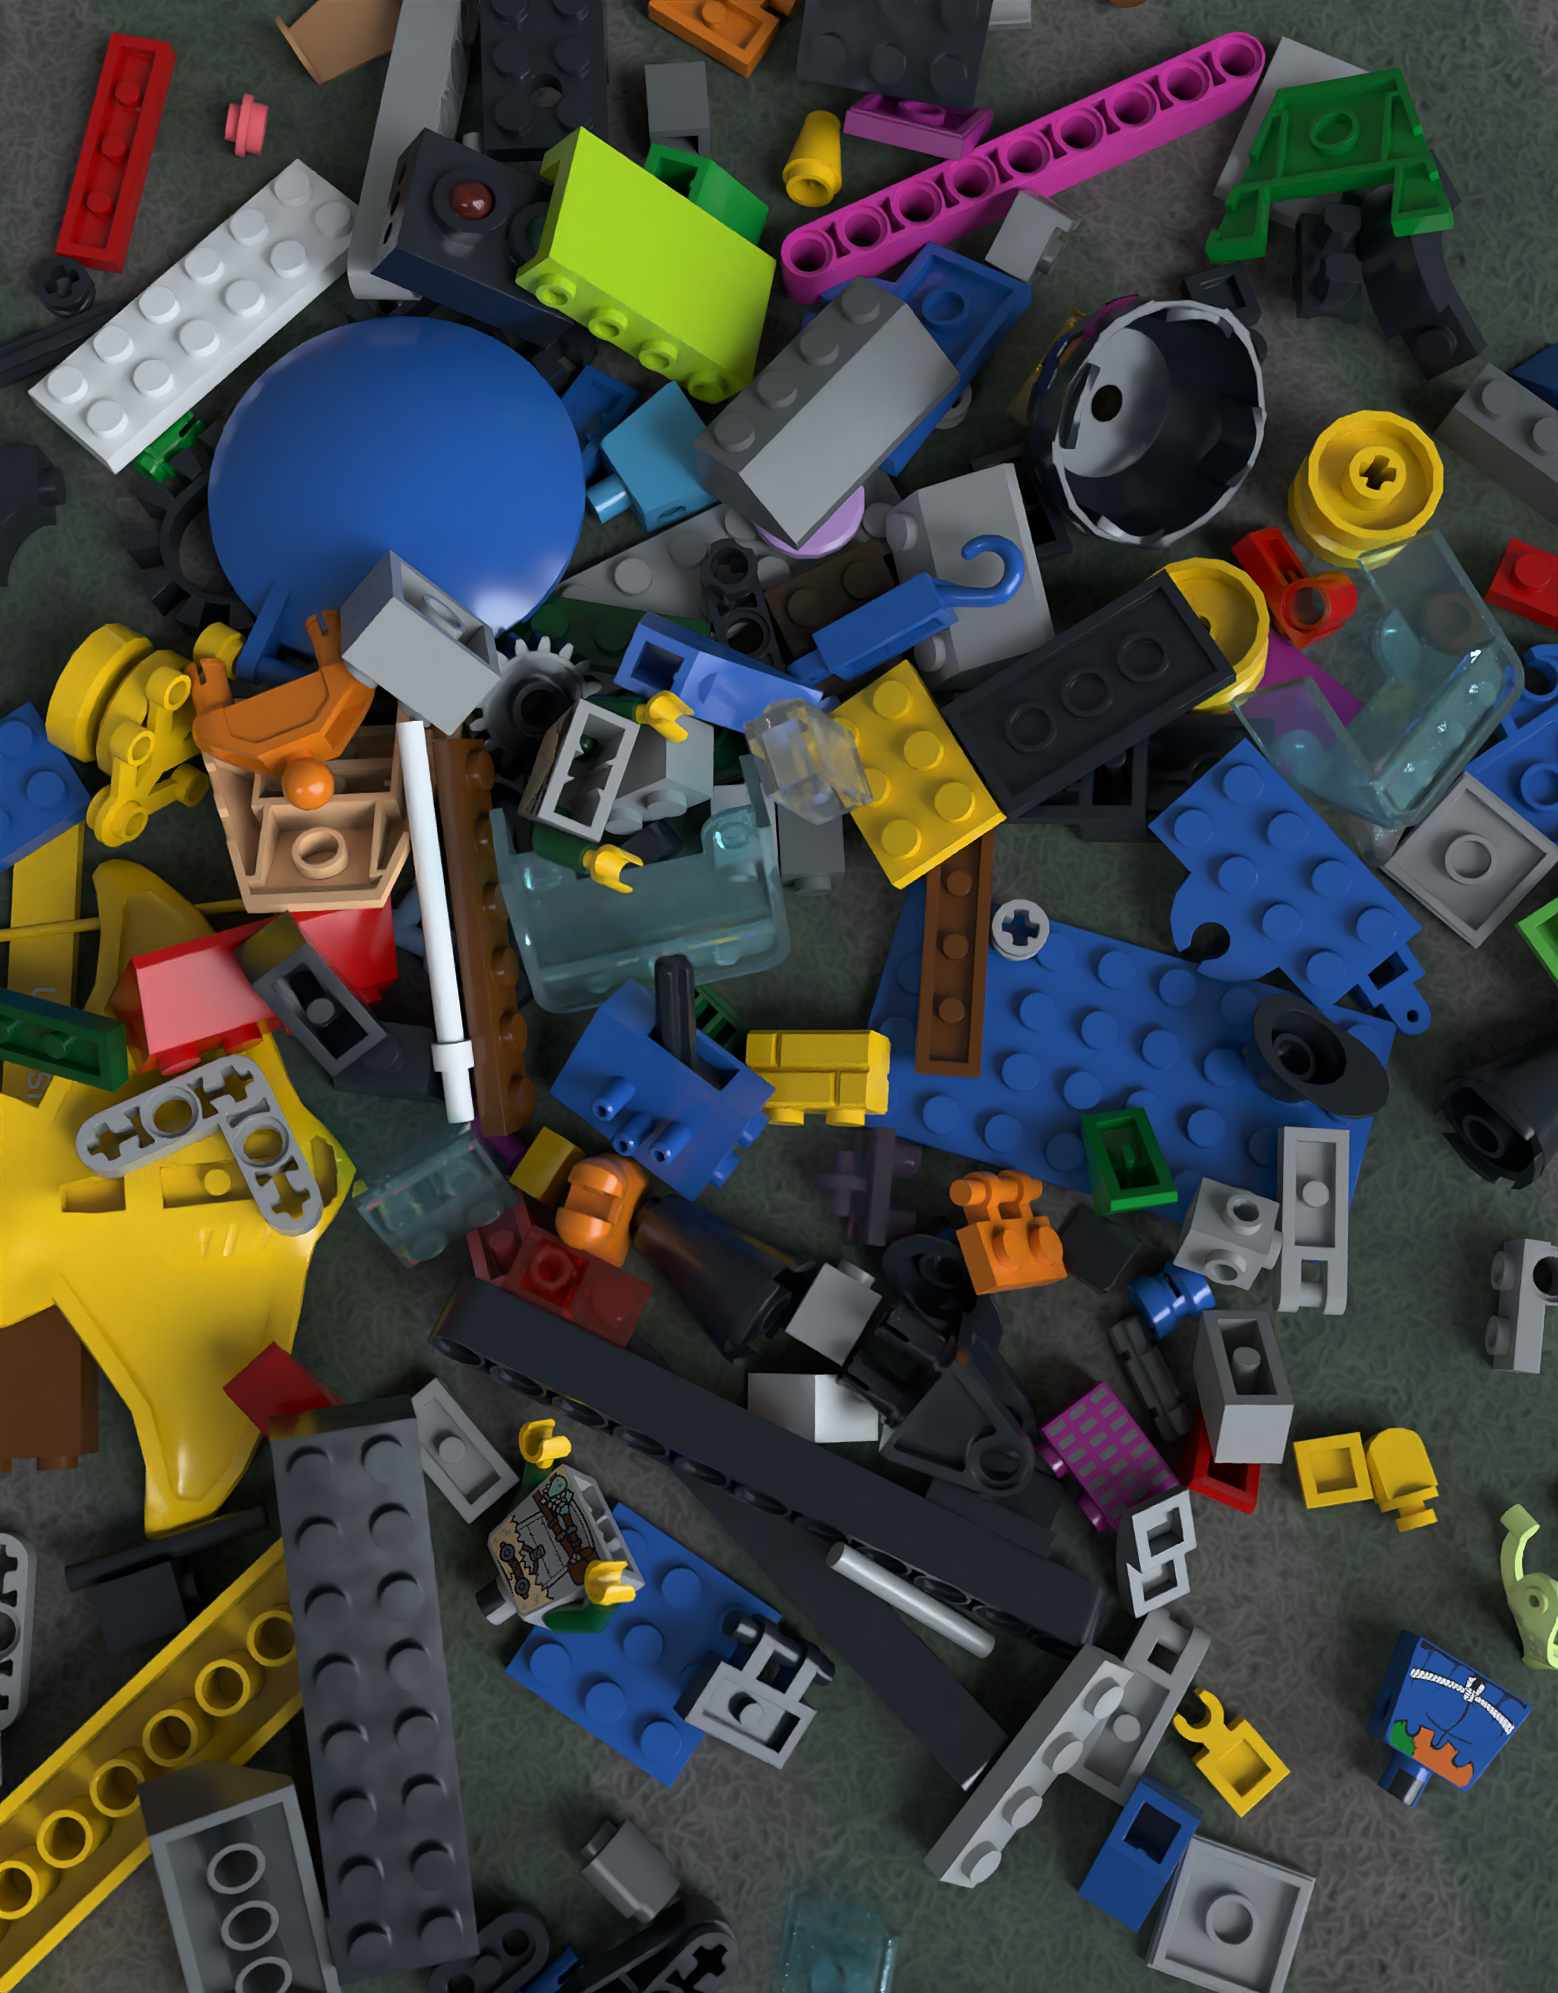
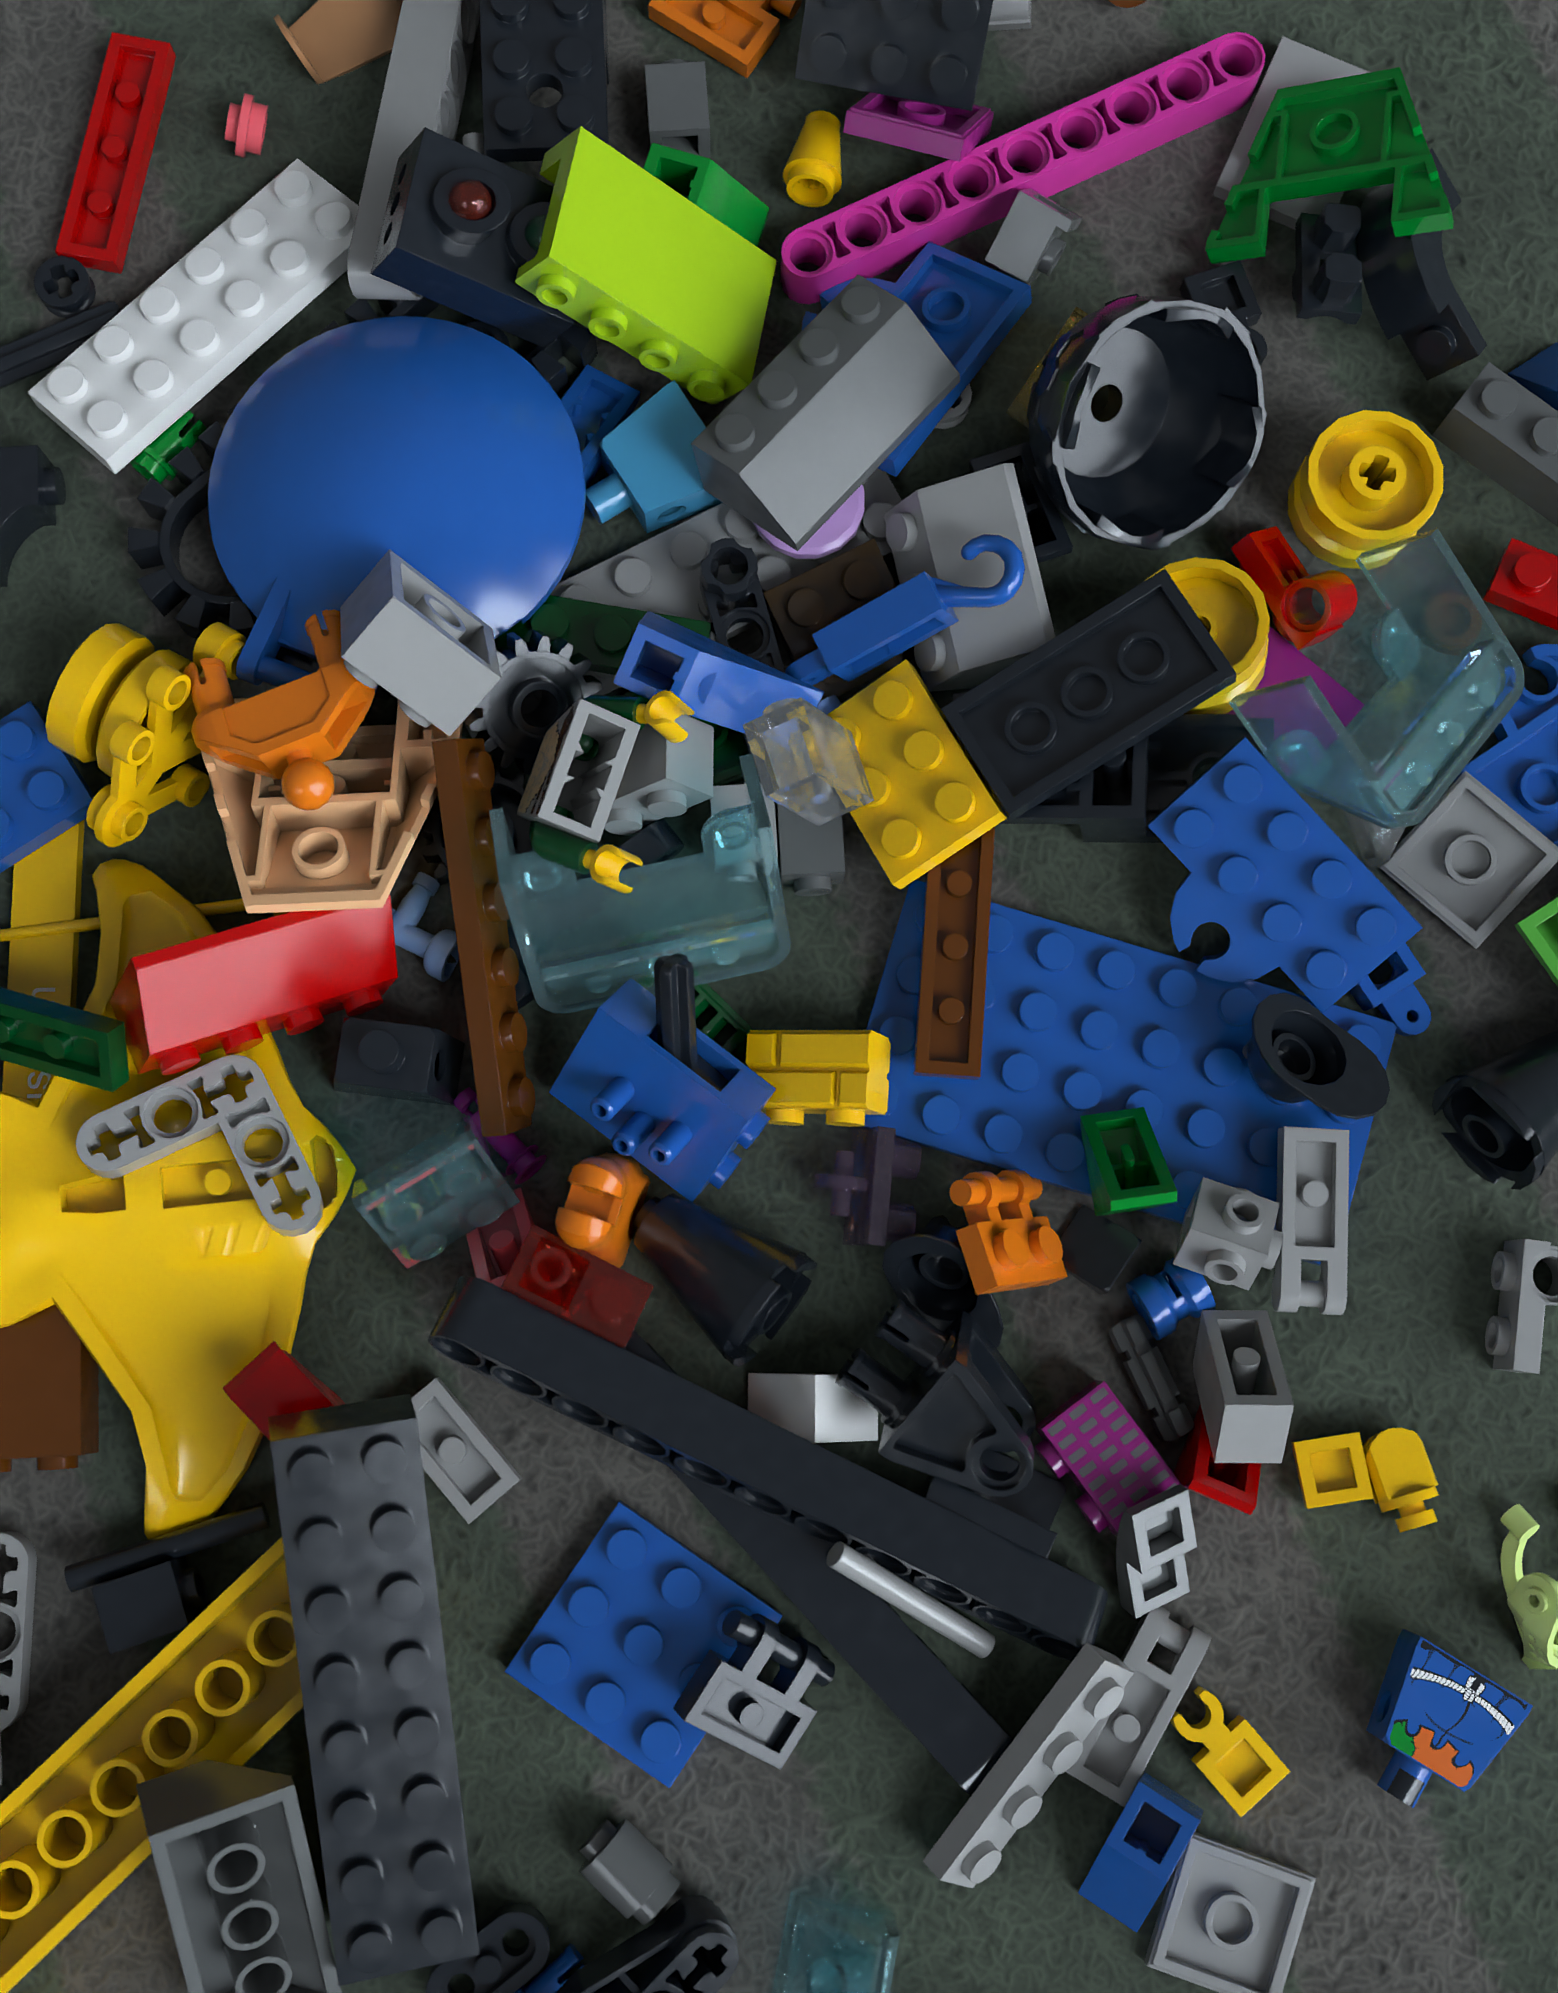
(309, 993): black brick -> none
(451, 1052): white bar -> none
(547, 1167): yellow slope -> none
(557, 1546): torso -> none
(834, 1310): light grey brick -> none
(1034, 919): light grey bush -> none

